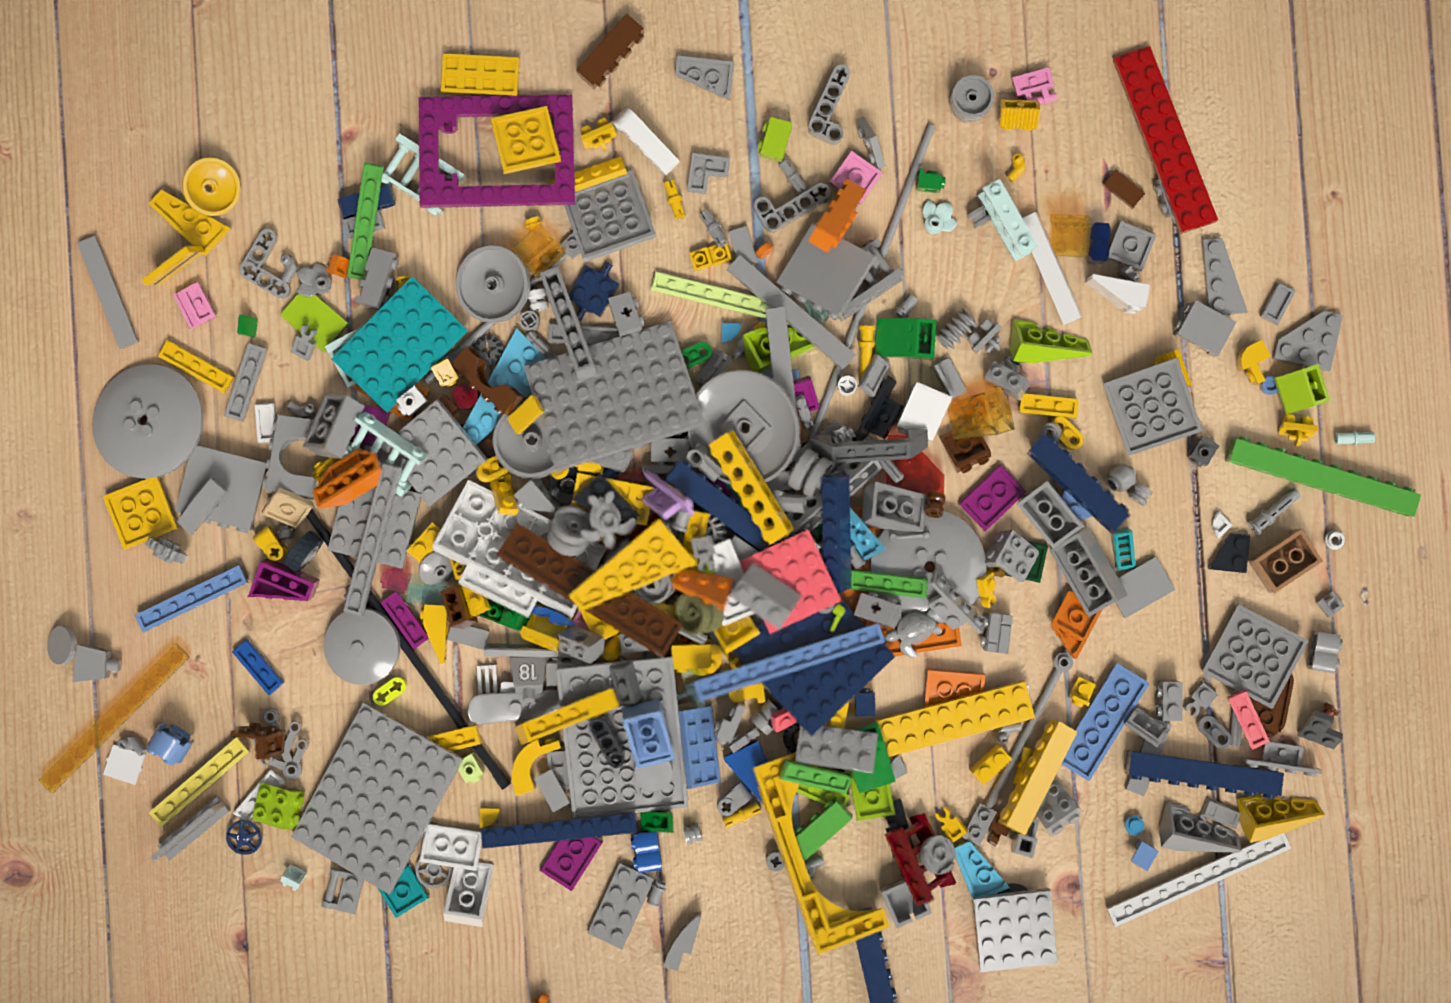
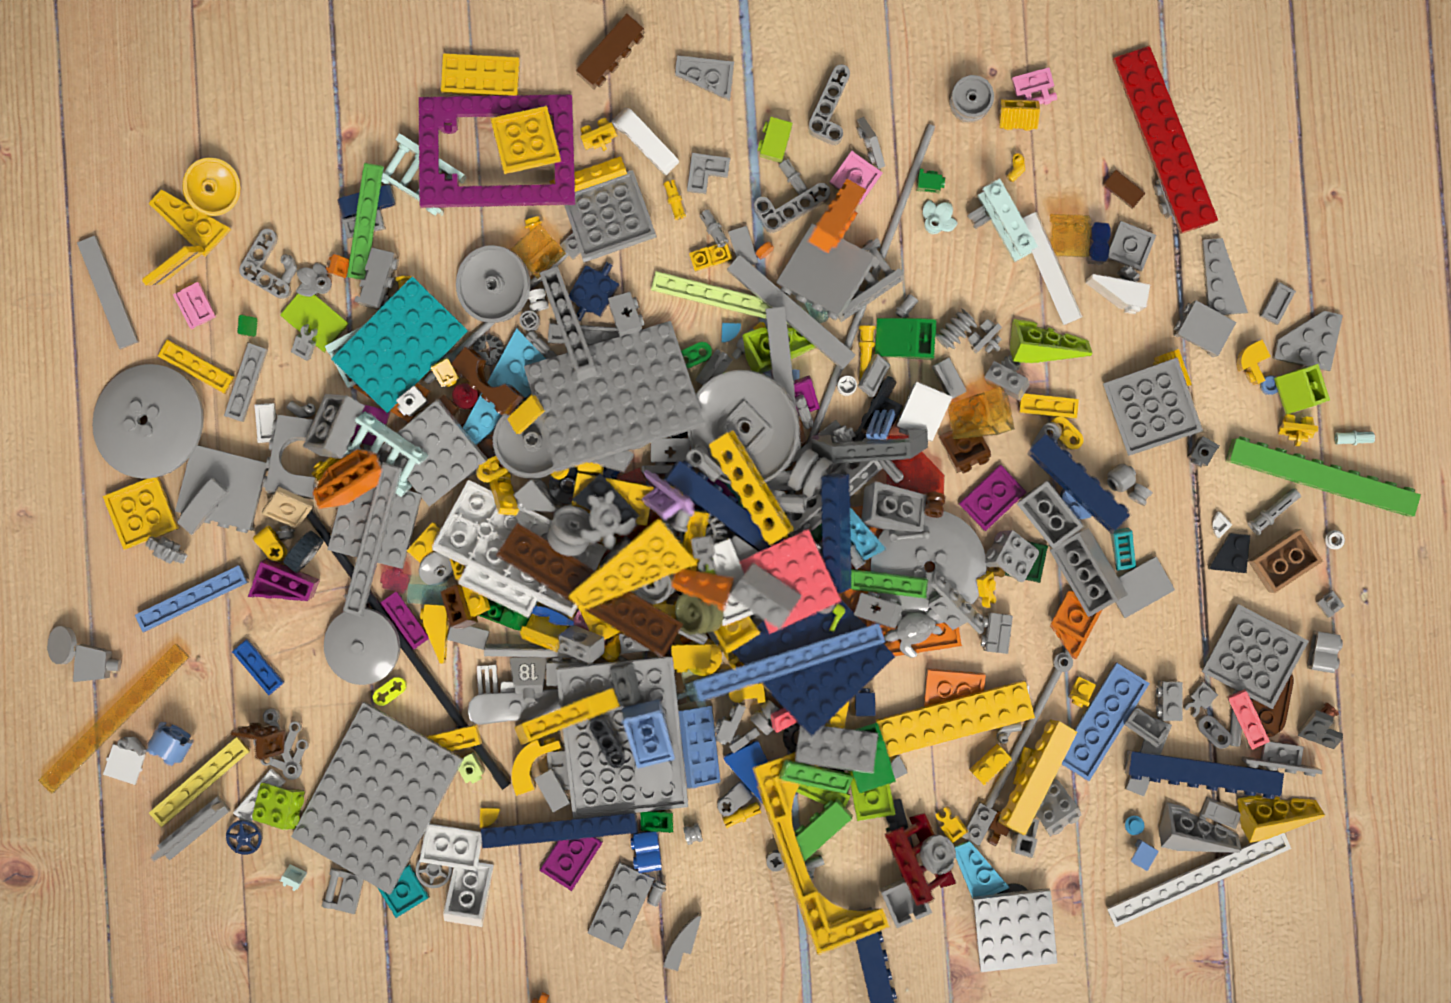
(877, 424): none -> medium blue tile

